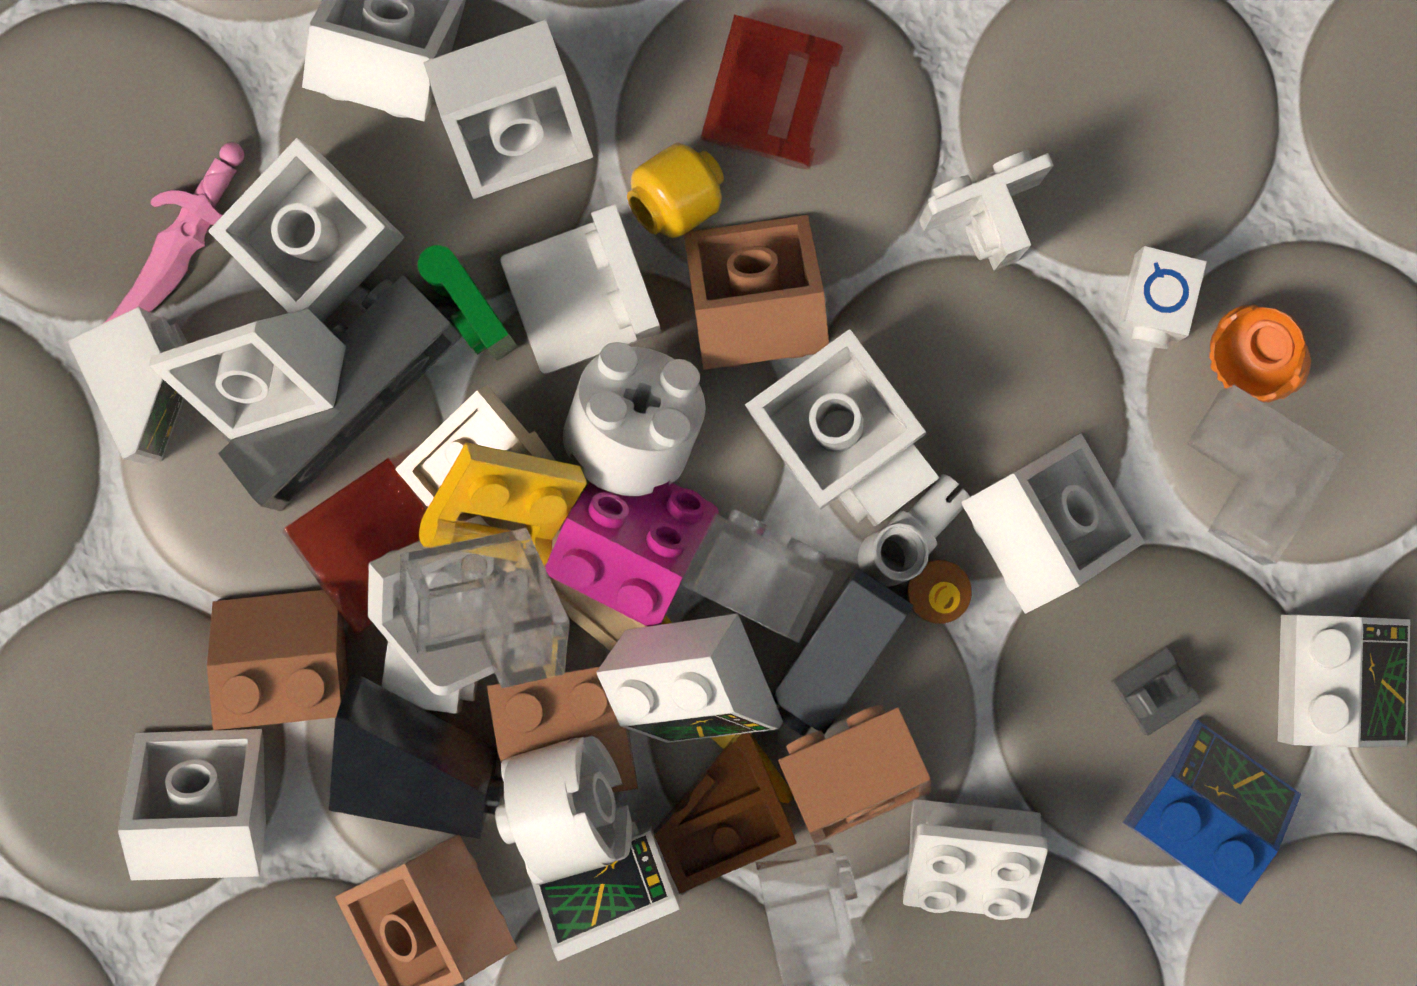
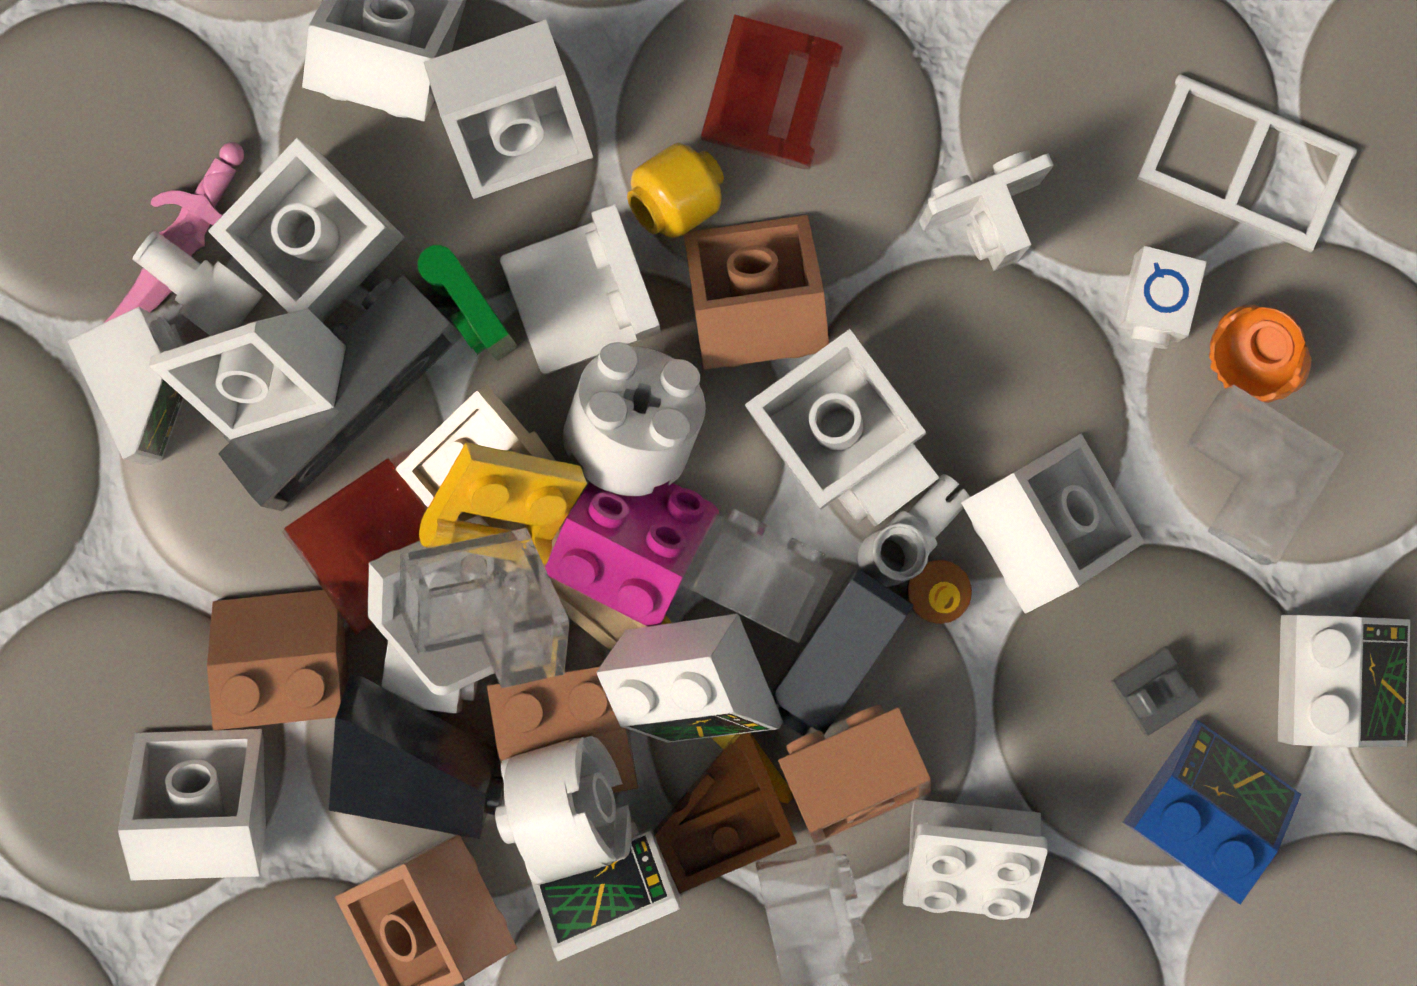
(208, 294): none -> white pin
(1228, 205): none -> white window

